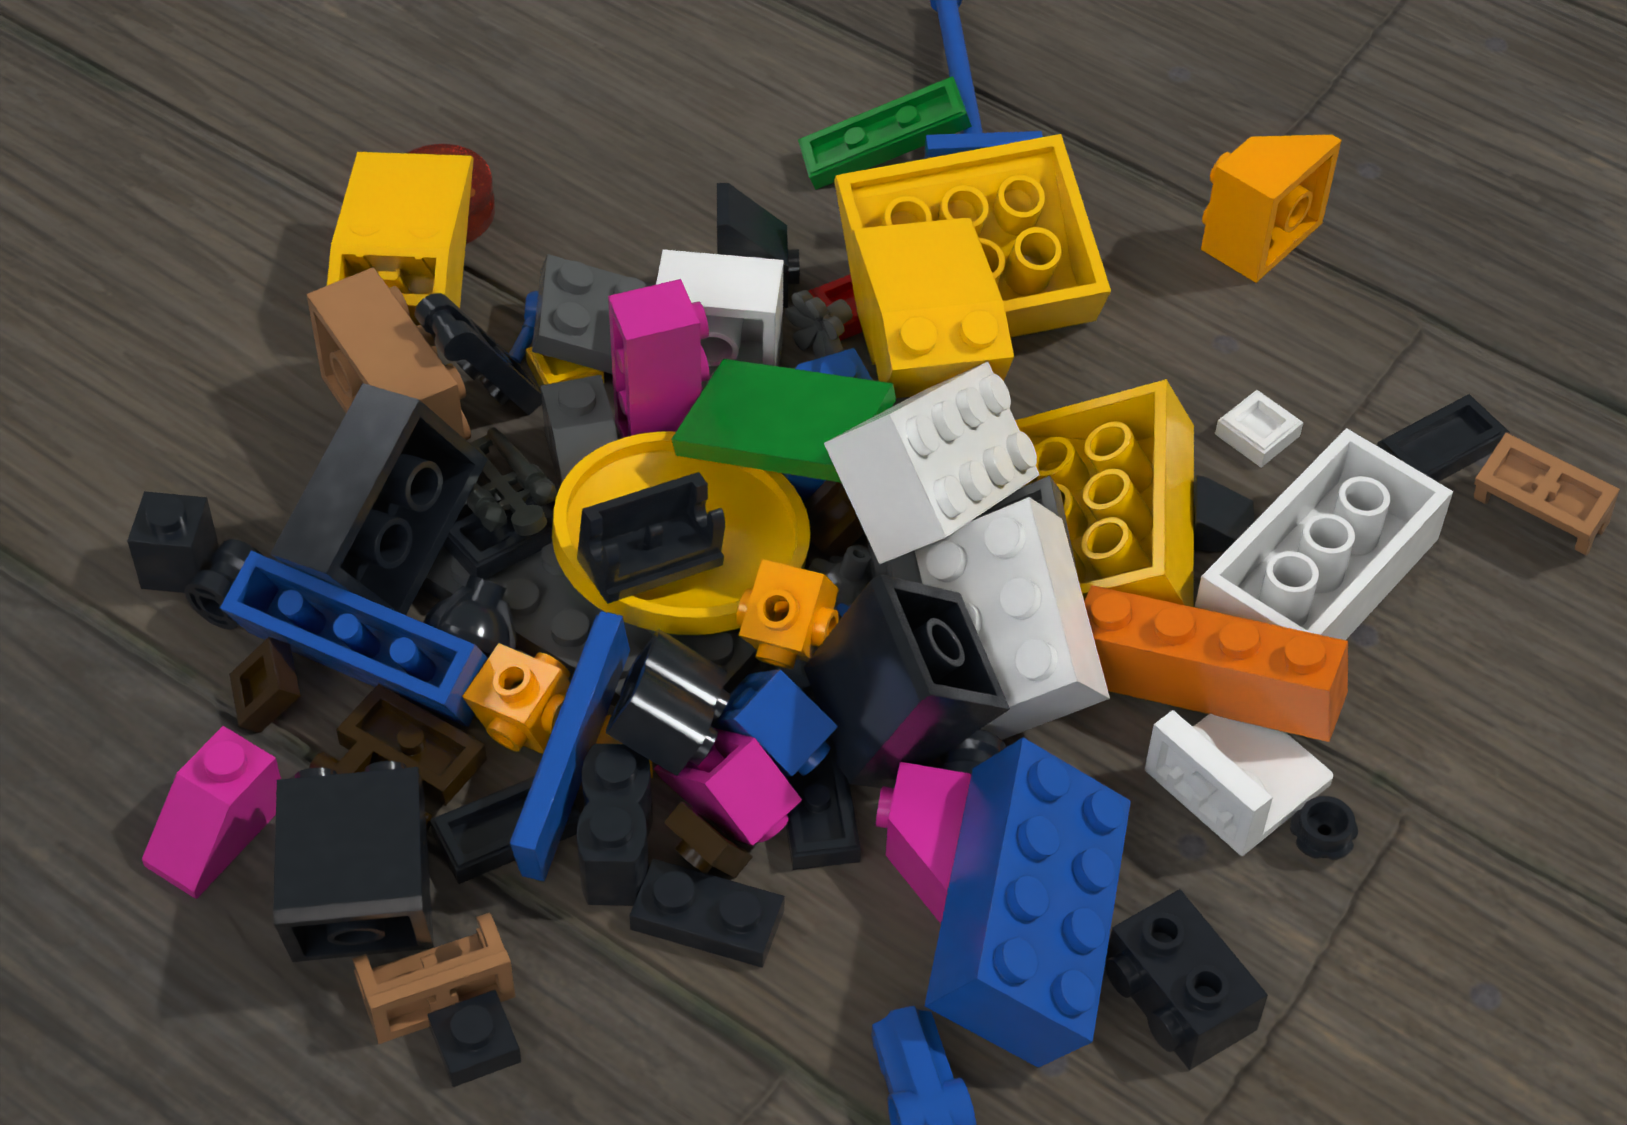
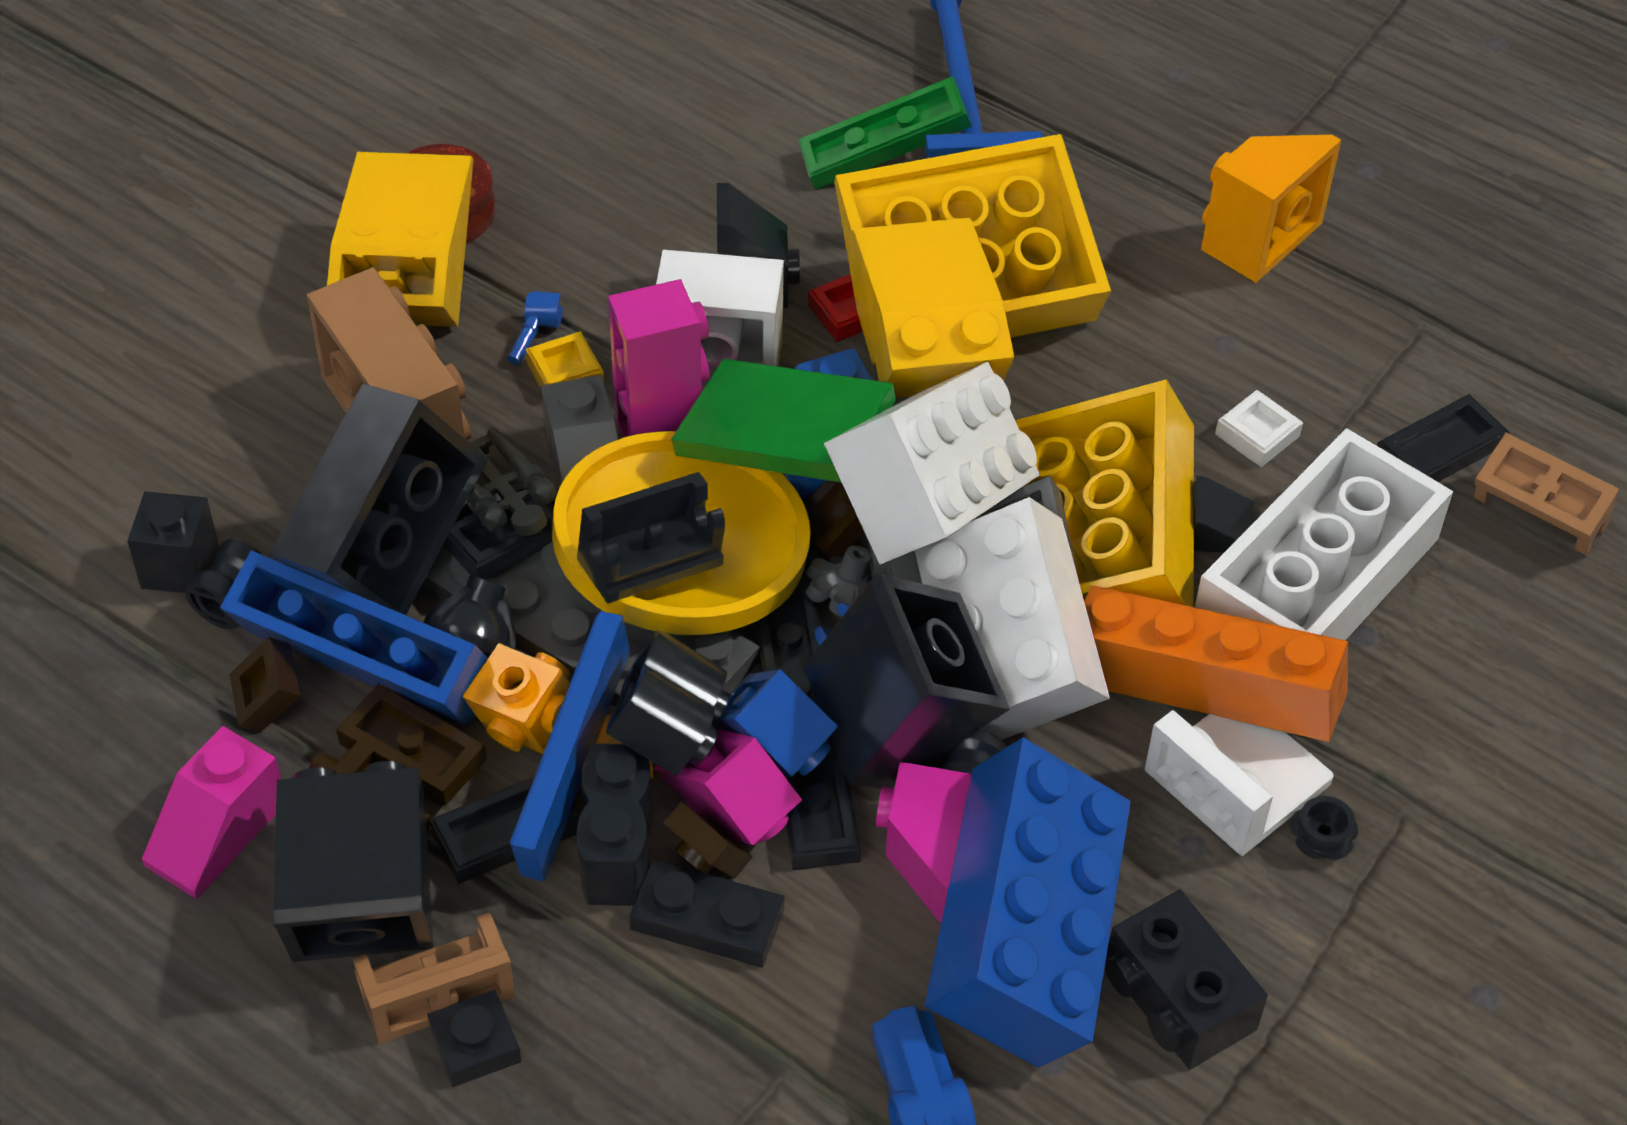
(477, 352): black plate -> none
(575, 312): dark grey plate -> none
(787, 613): light orange brick -> none
(818, 323): dark grey plant -> none

